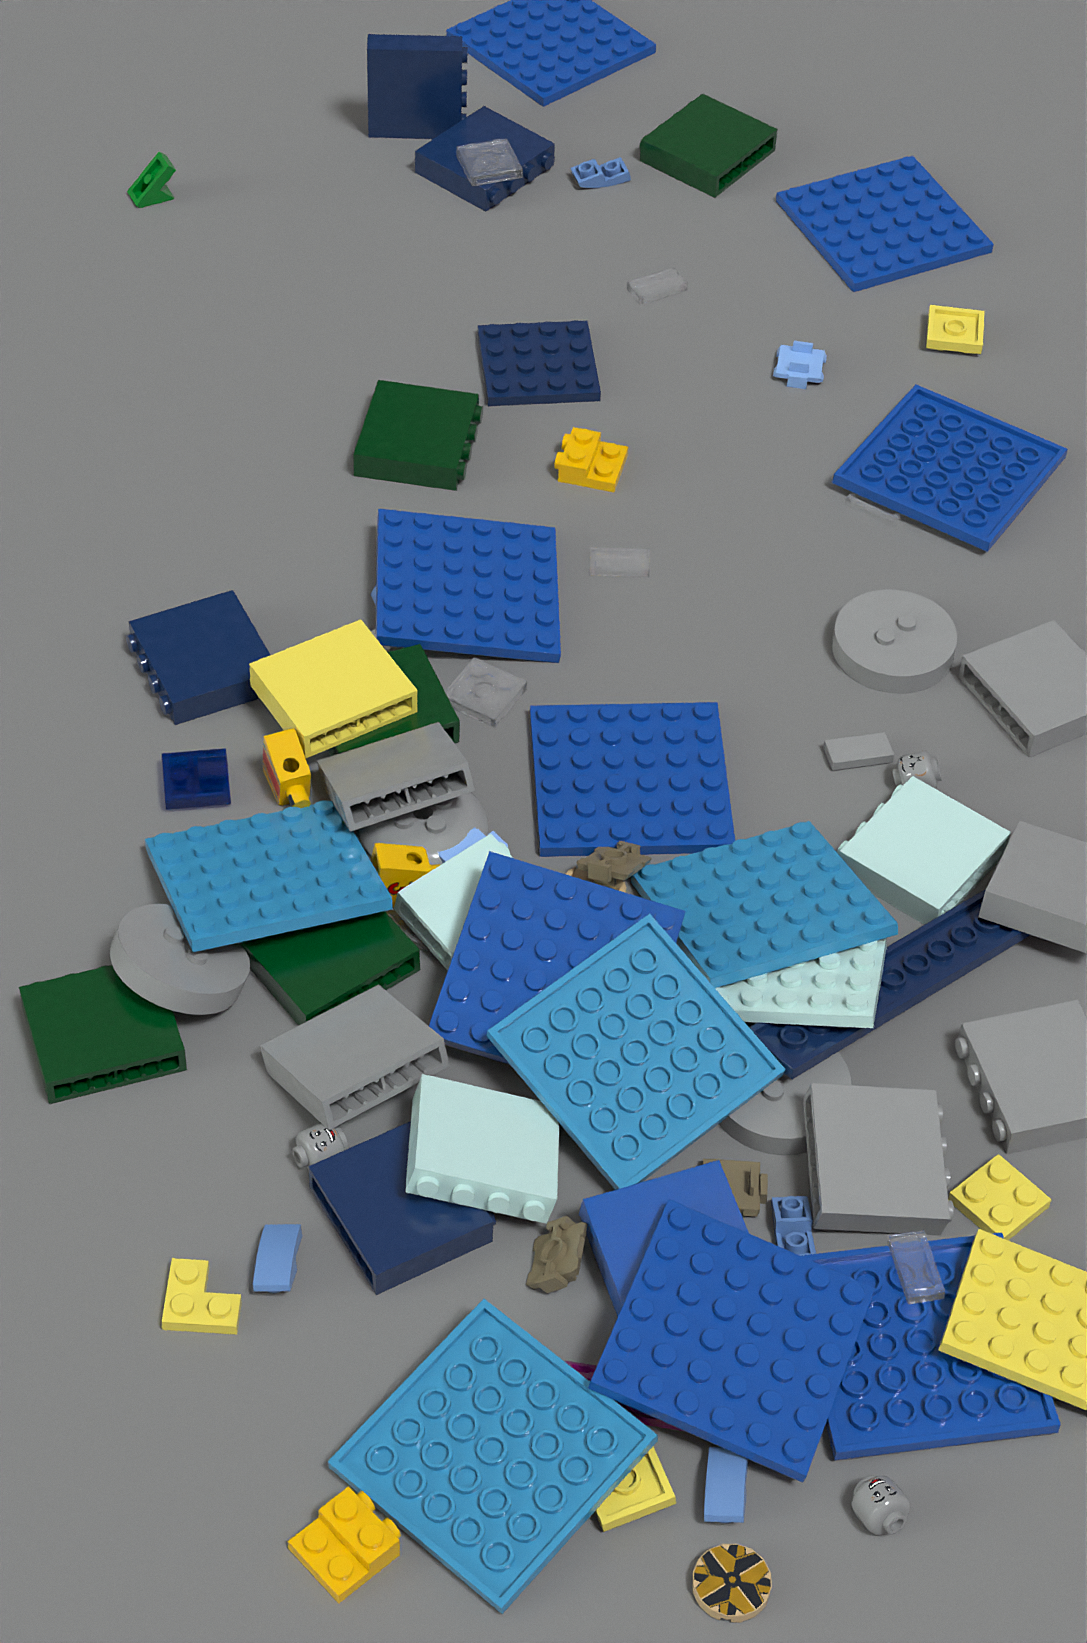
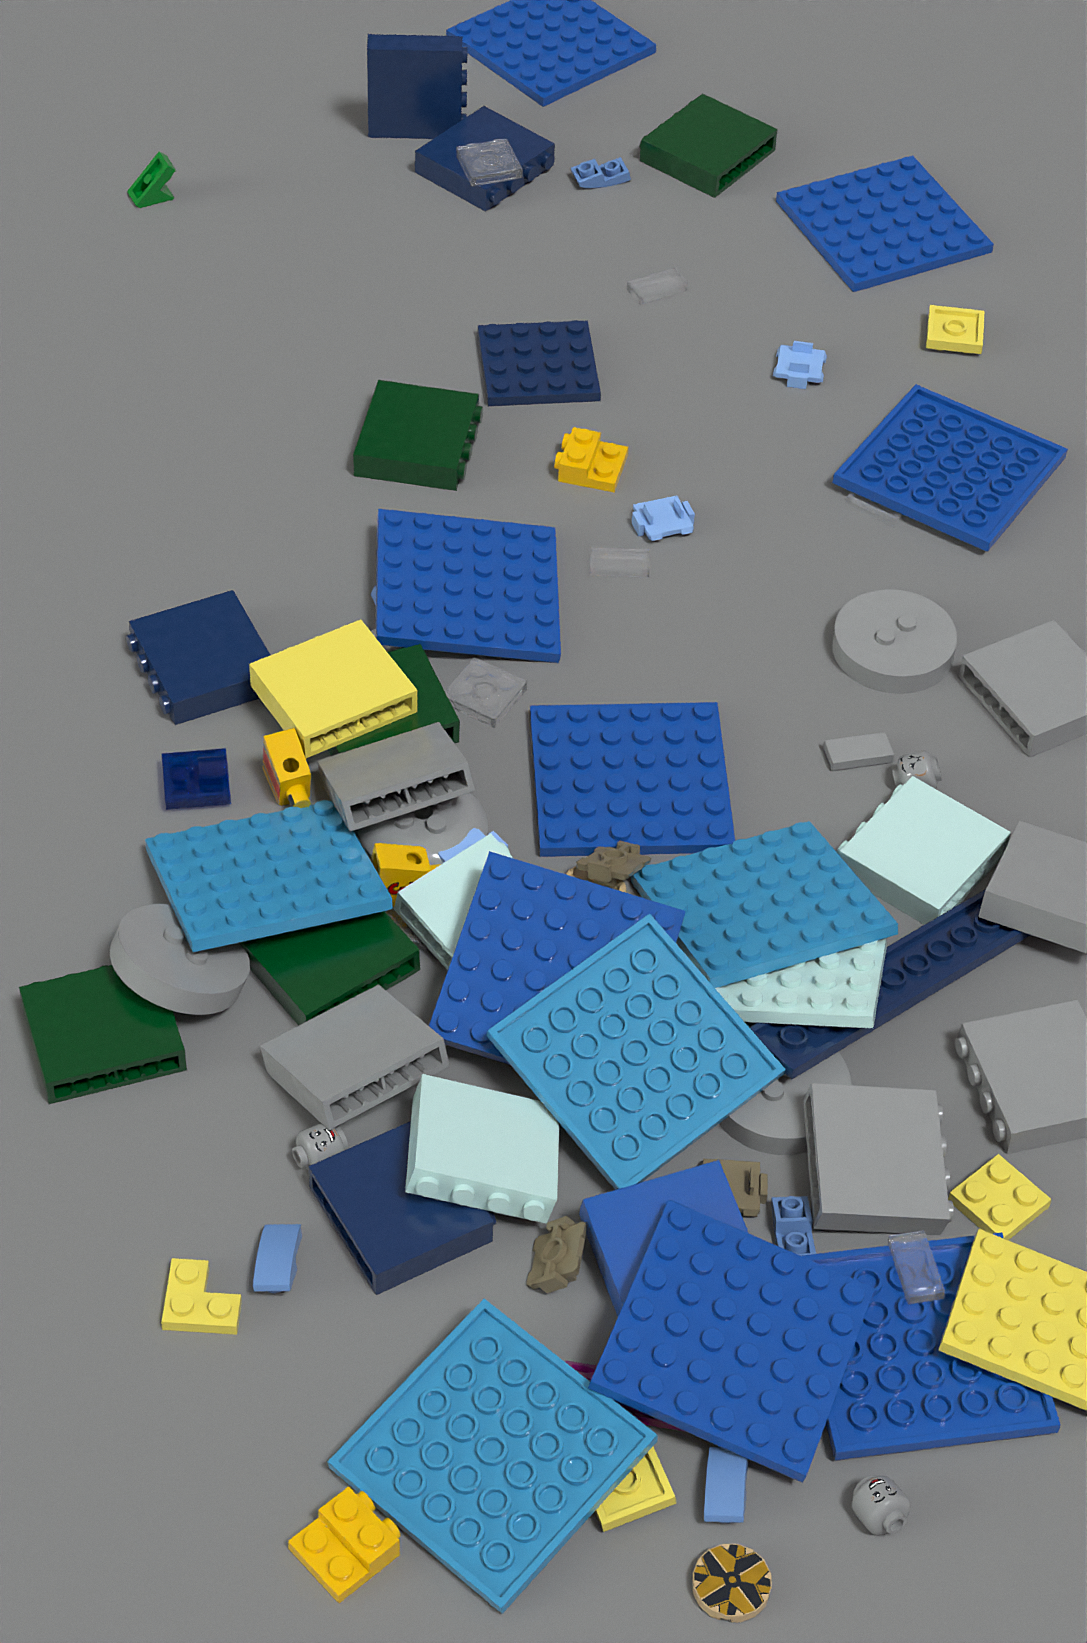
(663, 518): none -> light blue piece

